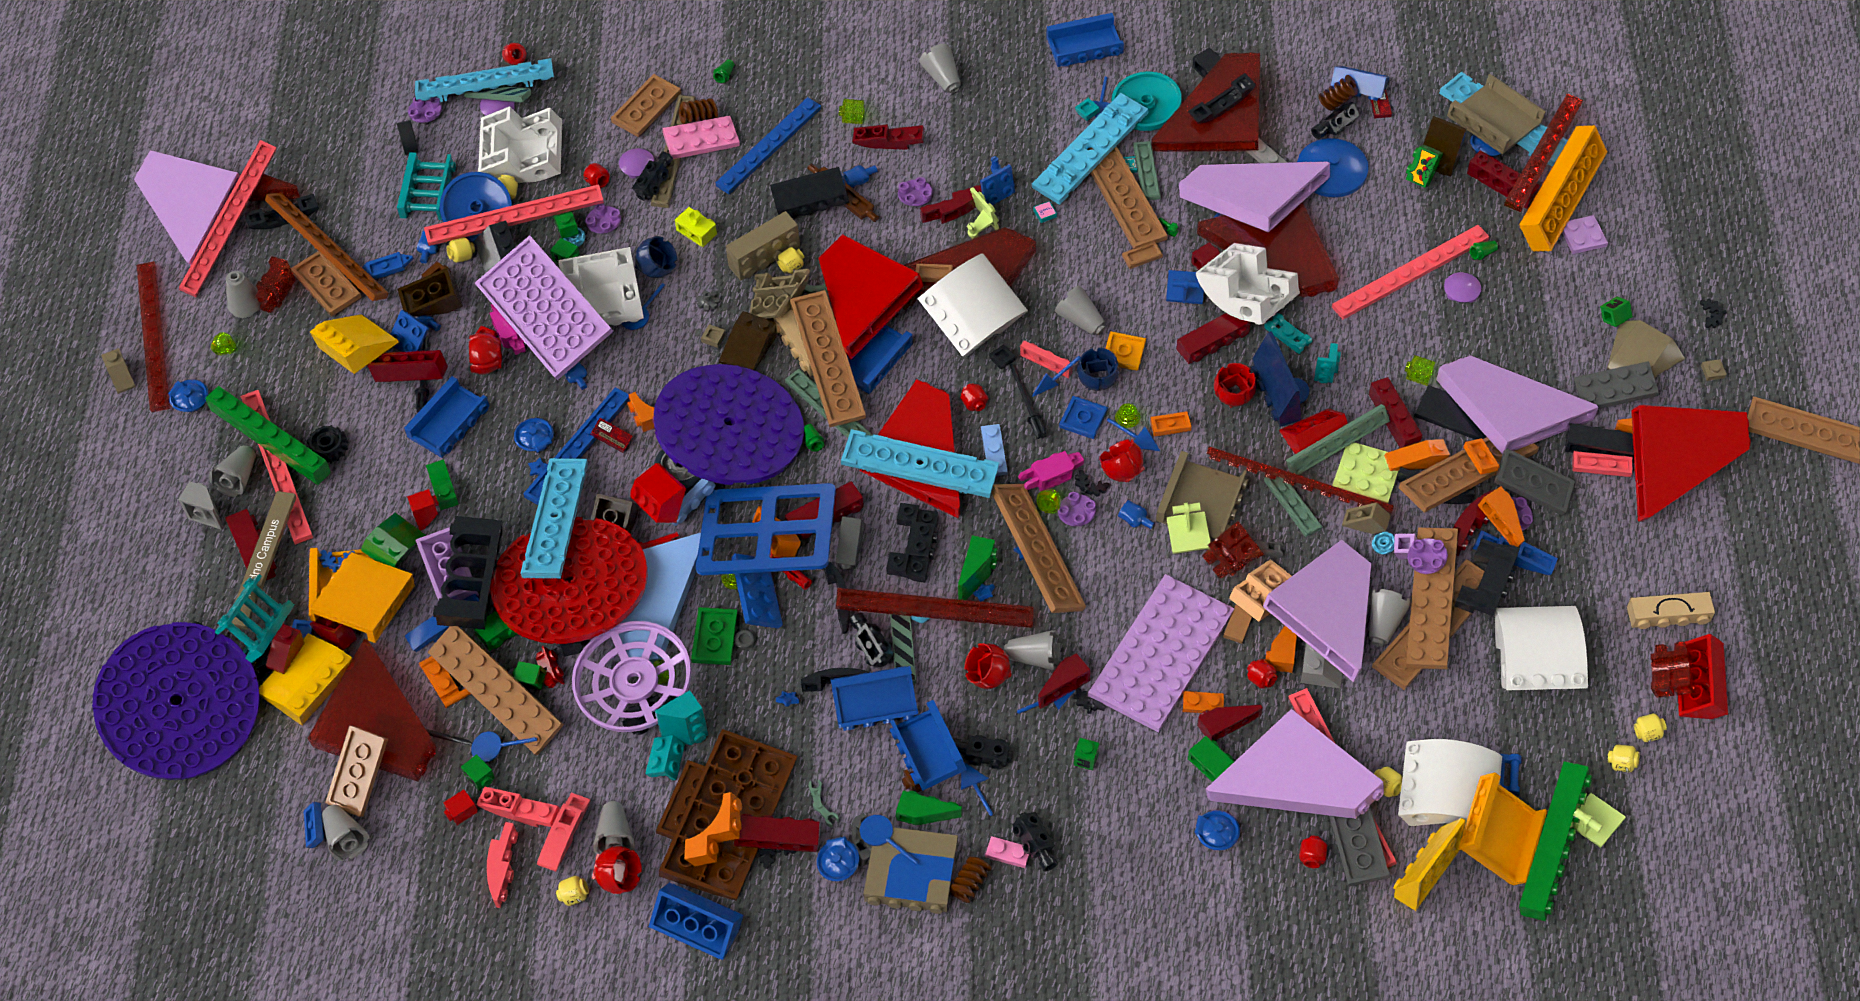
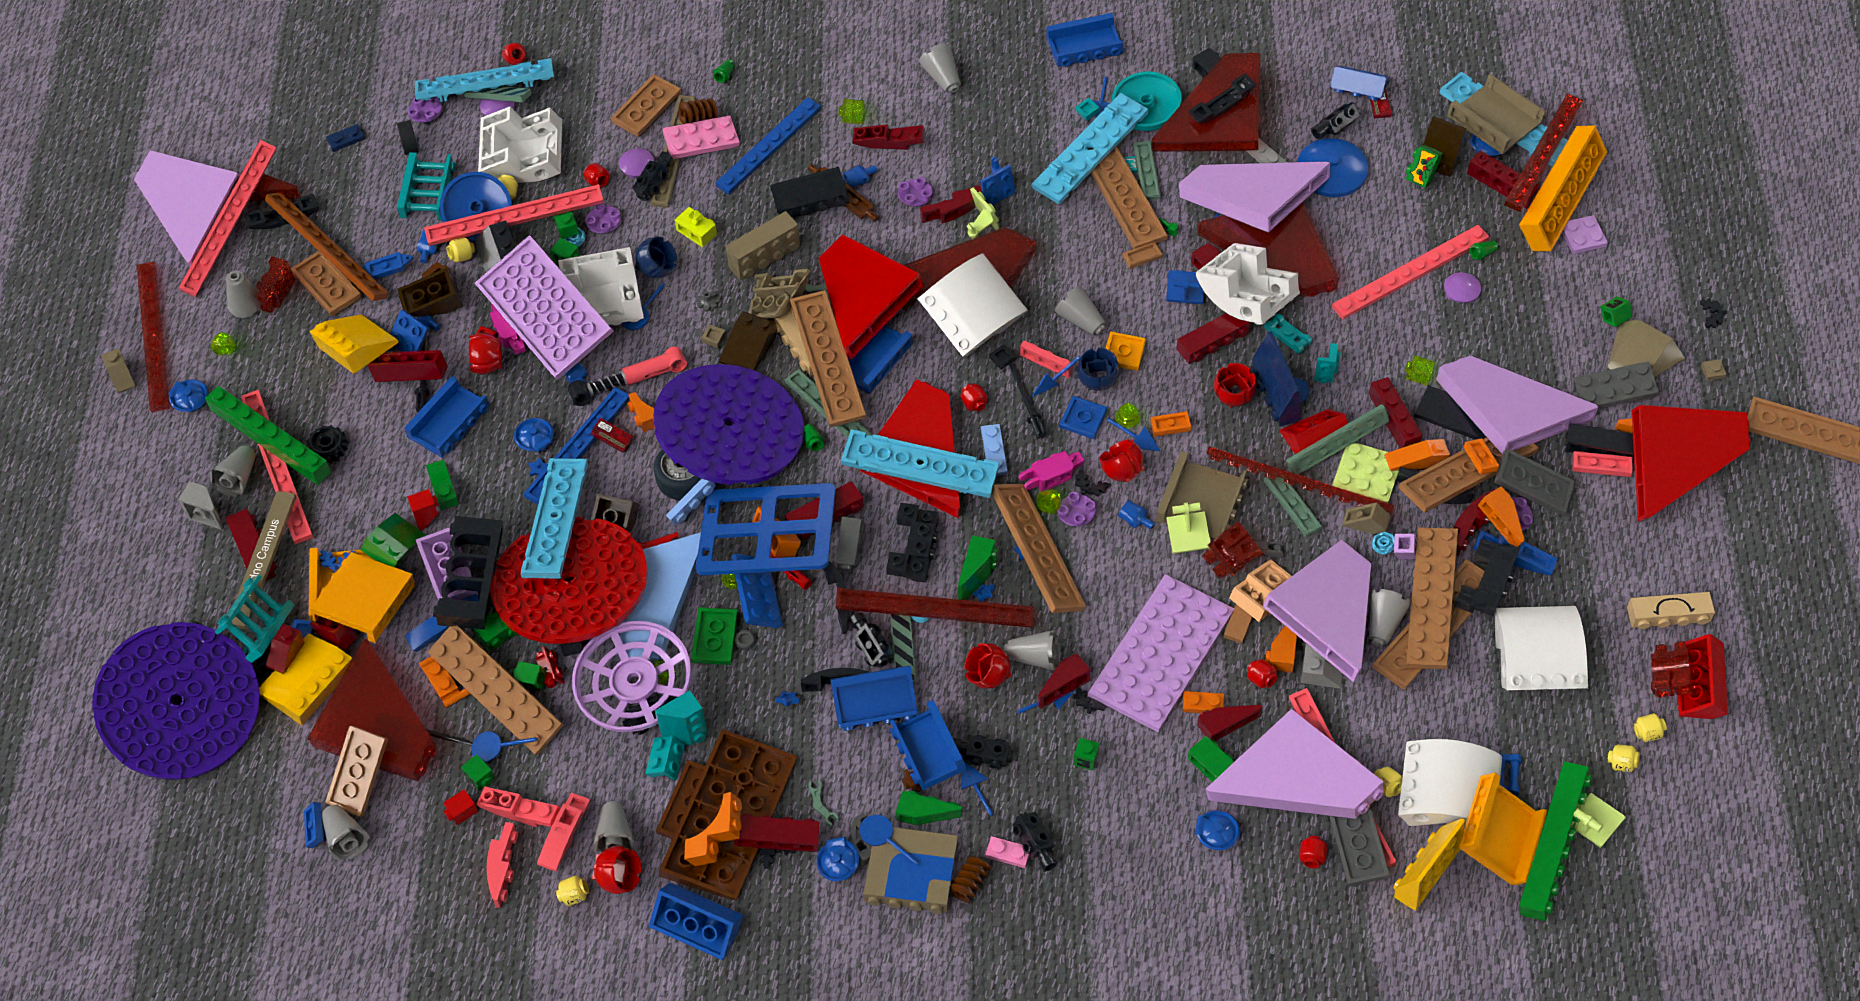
(345, 138): none -> dark blue plate
(658, 494): red slope -> none
(671, 360): none -> piece
(790, 260): light yellow head -> none
(933, 272): medium nougat tile -> none
(1045, 212): tile -> none
(1339, 93): reddish brown piece -> none
(1427, 555): medium lavender dish -> none

